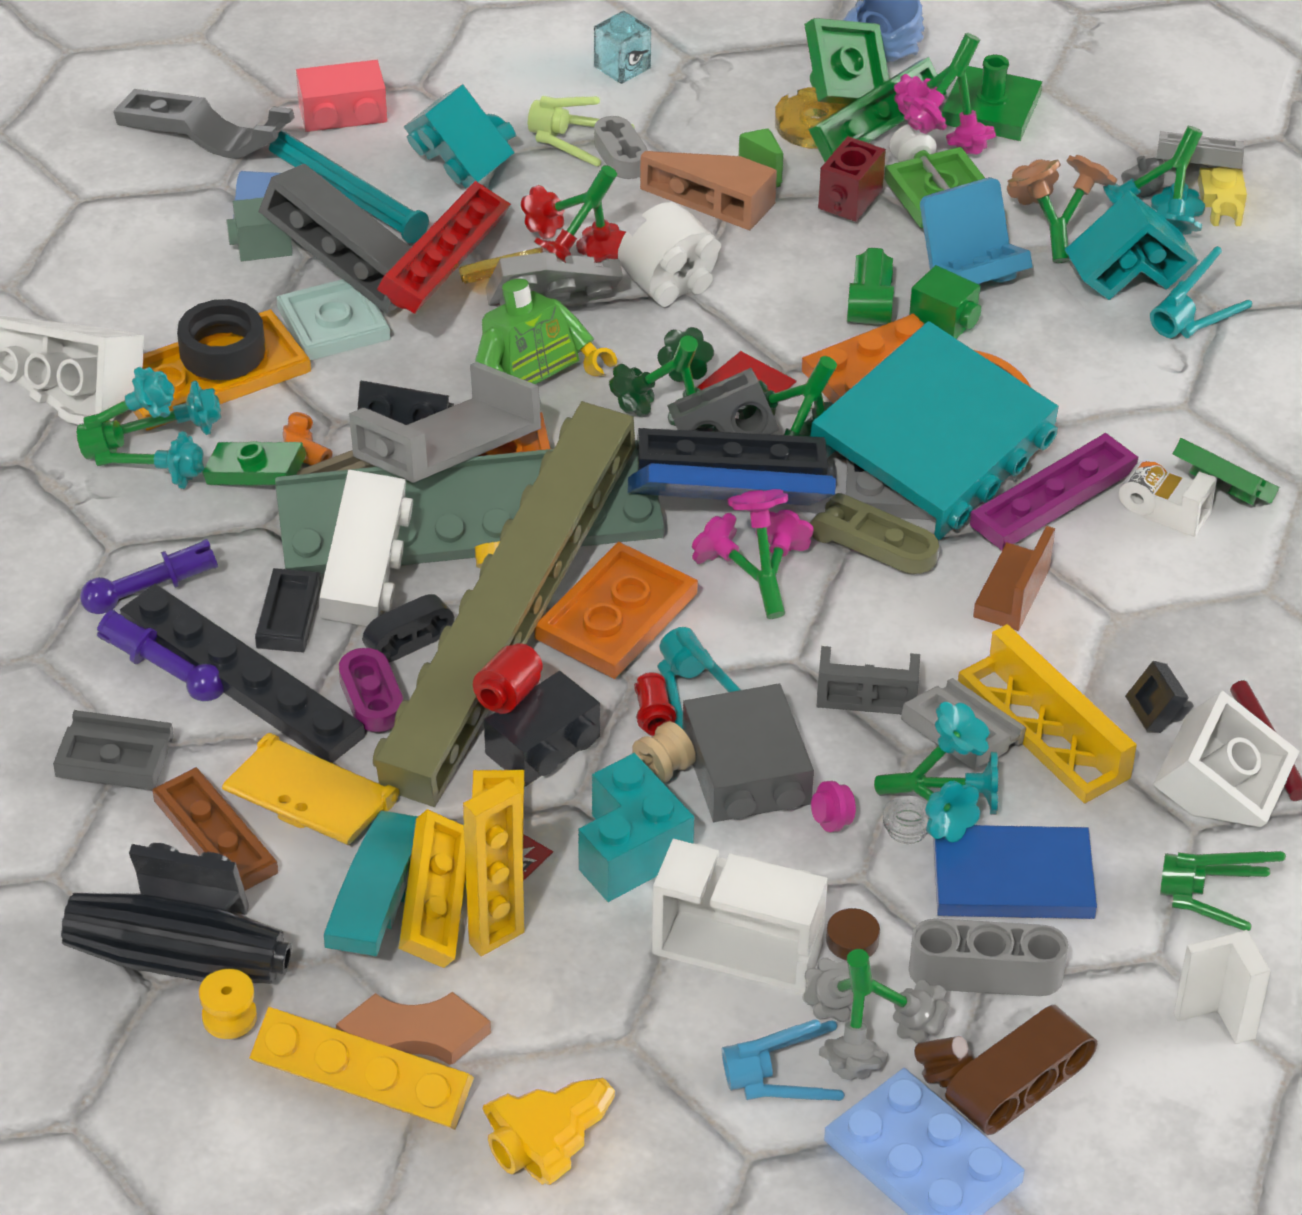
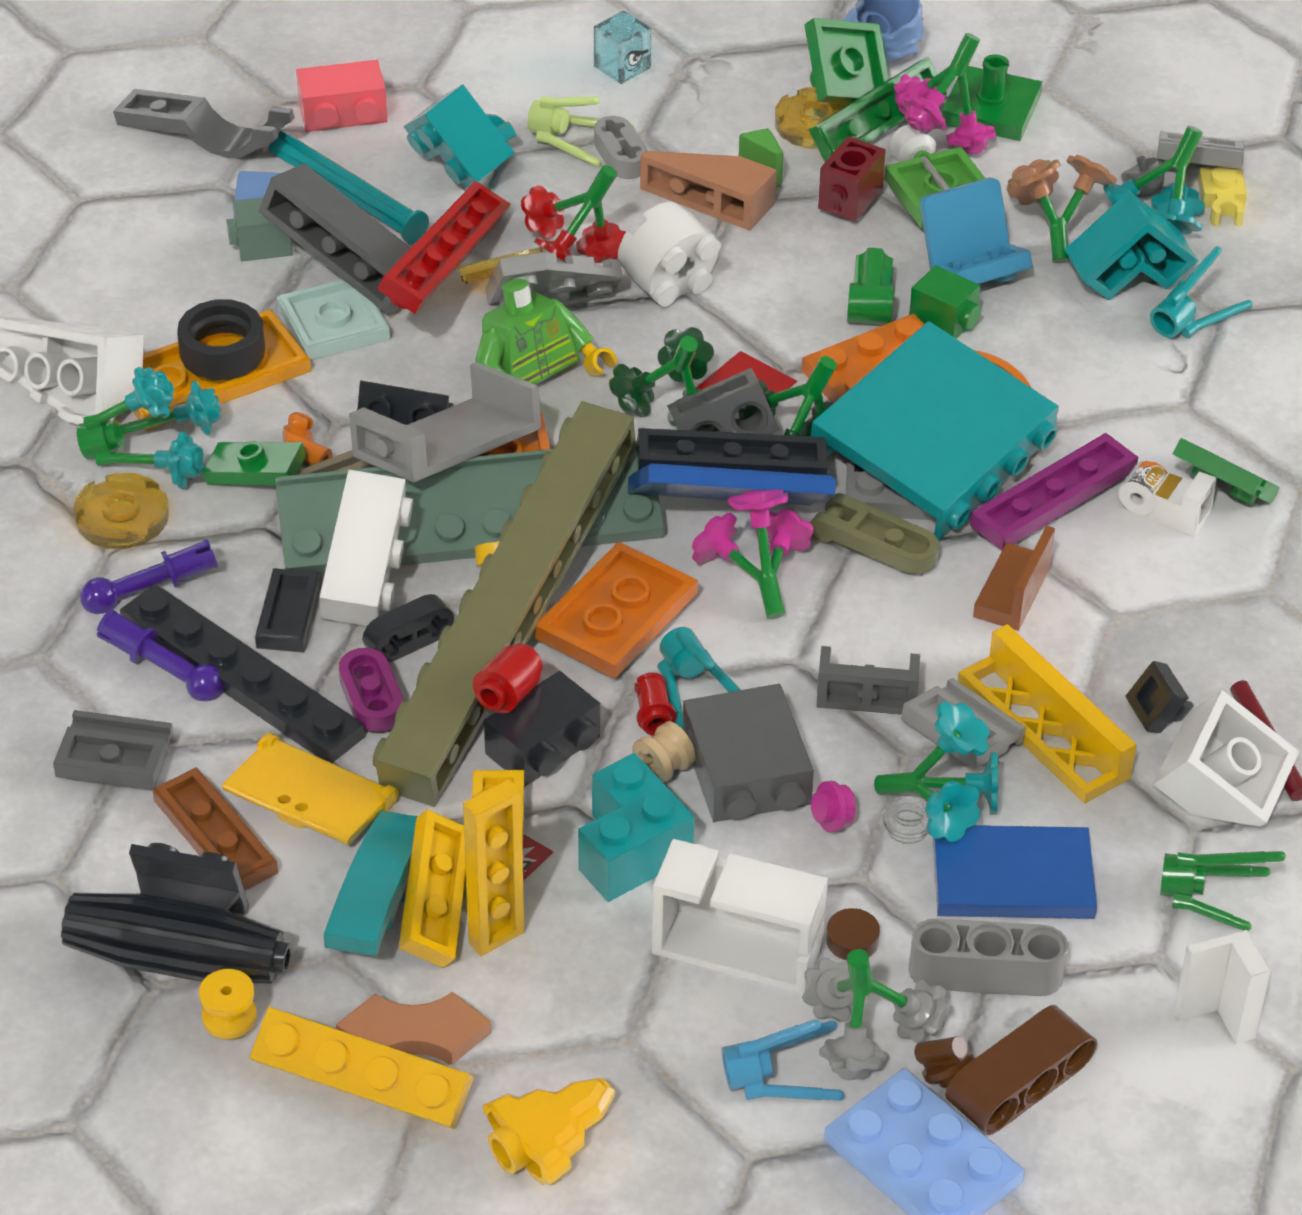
(121, 511): none -> clear yellow tile

